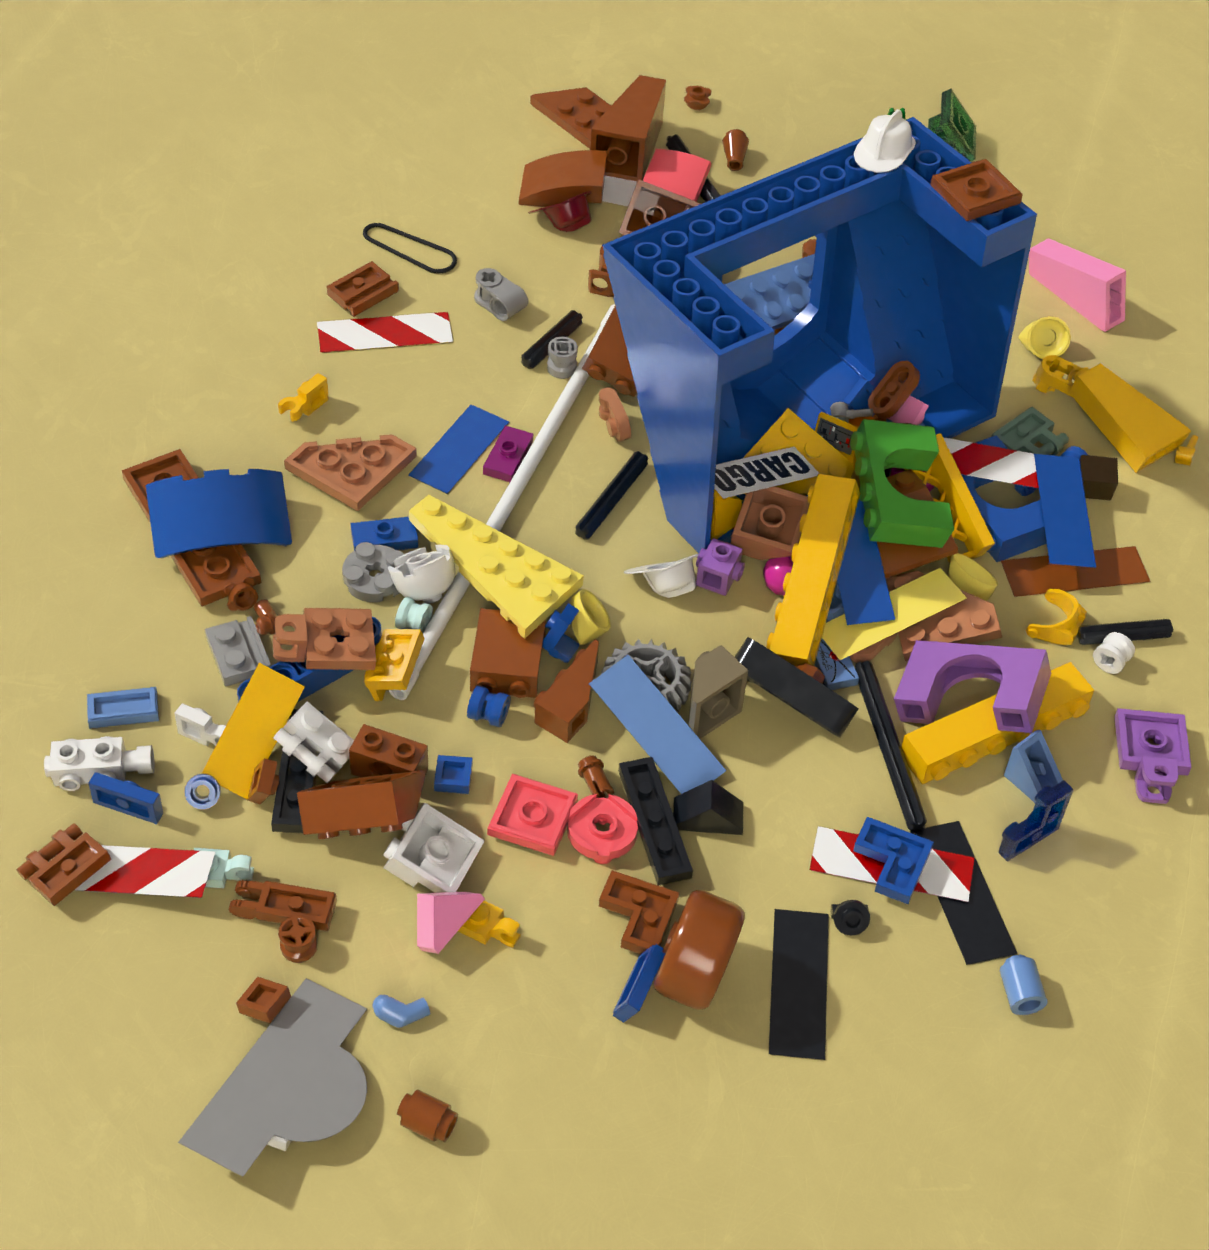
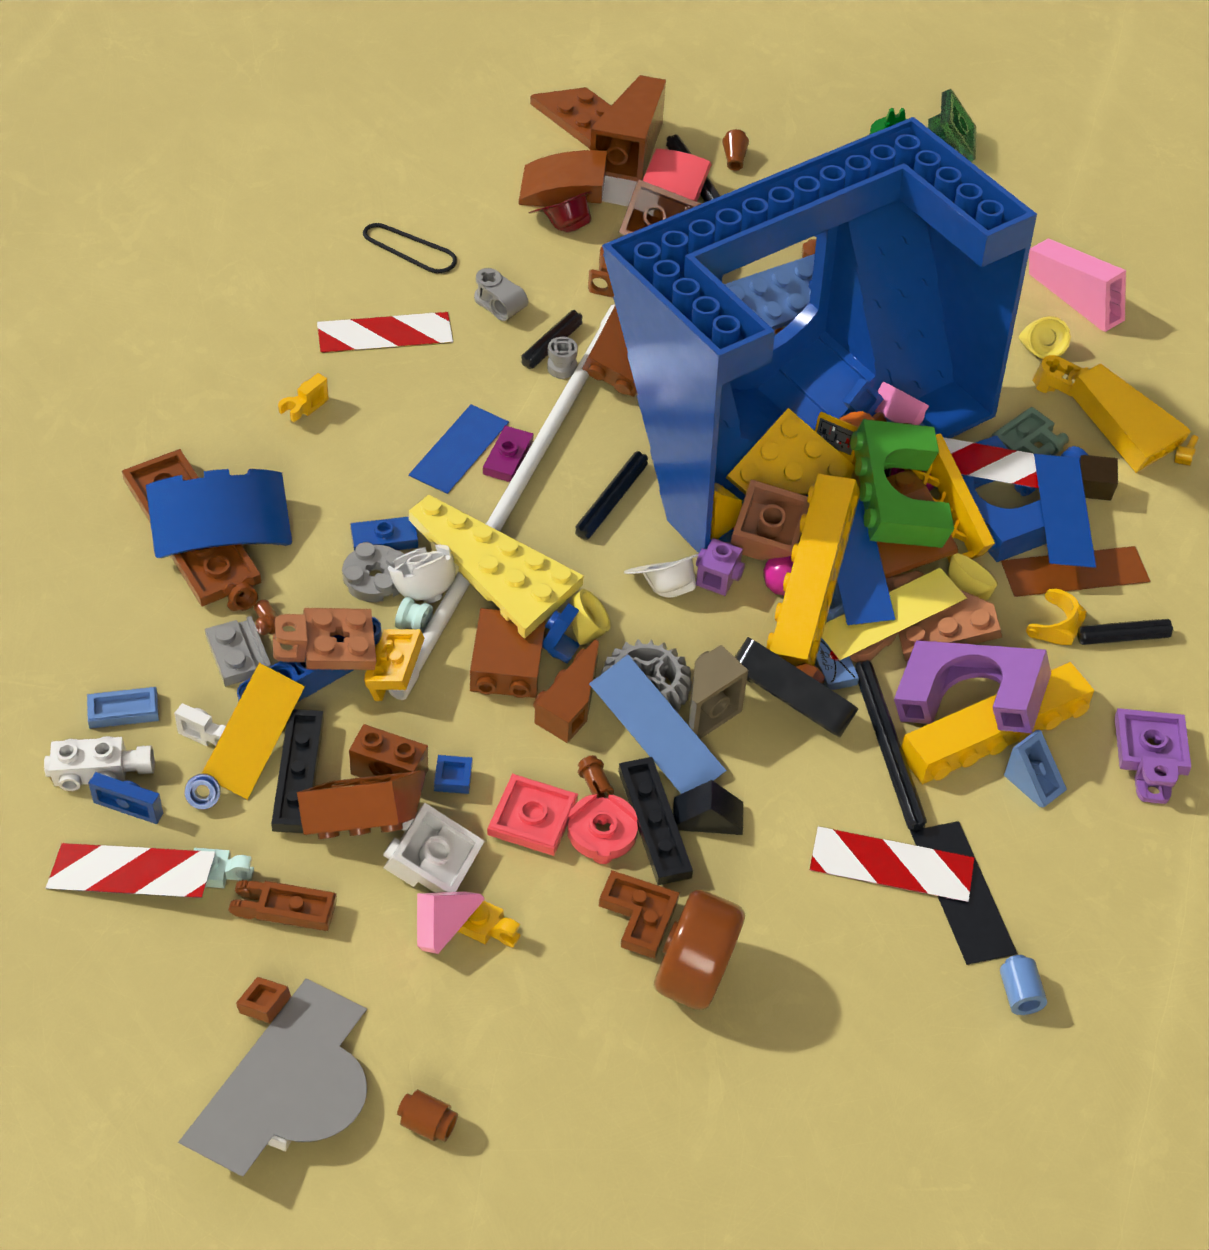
(68, 869): dark orange plate -> none
(263, 781): dark orange plate -> none
(301, 930): dark orange wheel -> none
(318, 734): white plate -> none
(351, 468): nougat plate -> none
(362, 288): dark orange plate -> none
(398, 1013): medium blue arm -> none
(488, 706): blue wheel -> none
(614, 414): nougat plate -> none
(639, 983): blue tile -> none
(697, 97): dark orange plate -> none
(762, 472): sticker -> none
(799, 984): black sticker -> none
(841, 411): light grey hand -> none
(850, 917): black plate -> none
(885, 144): white piece -> none
(892, 389): dark orange plate -> none
(900, 851): blue plate -> none
(976, 189): dark orange tile -> none
(1042, 821): clear blue plate -> none
(1114, 653): white wheel -> none

